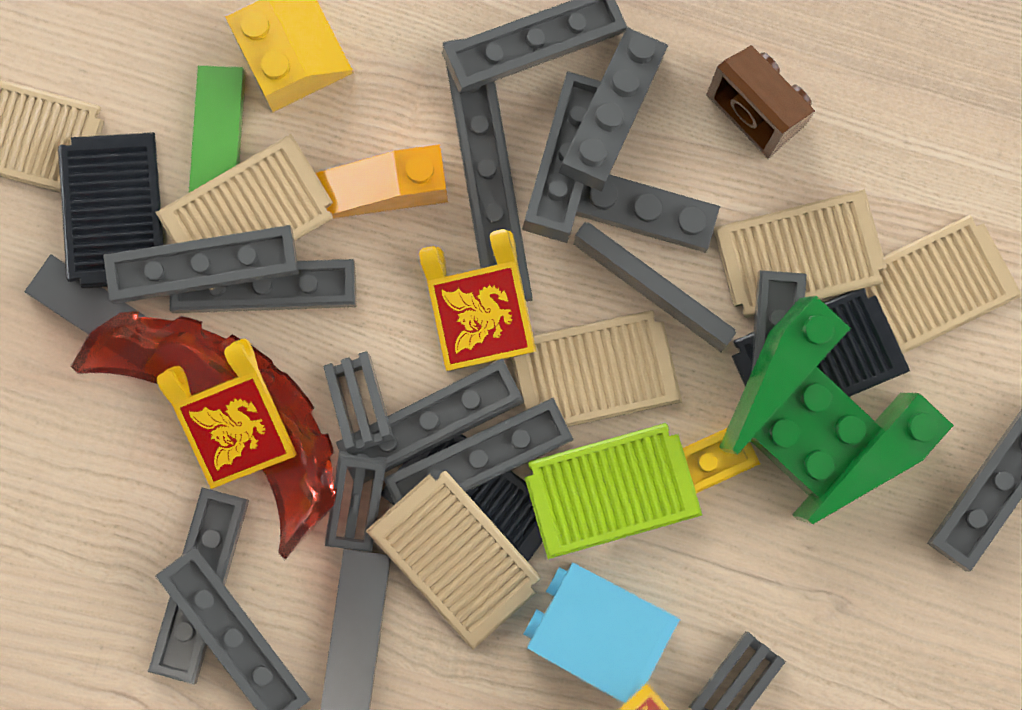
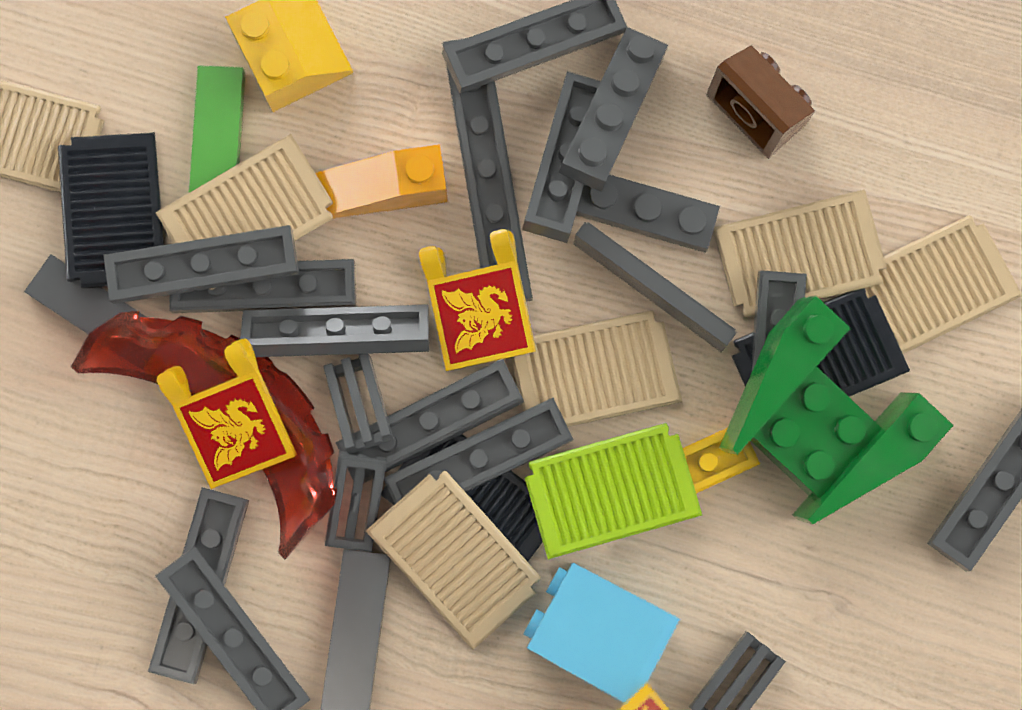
(337, 330): none -> dark grey plate

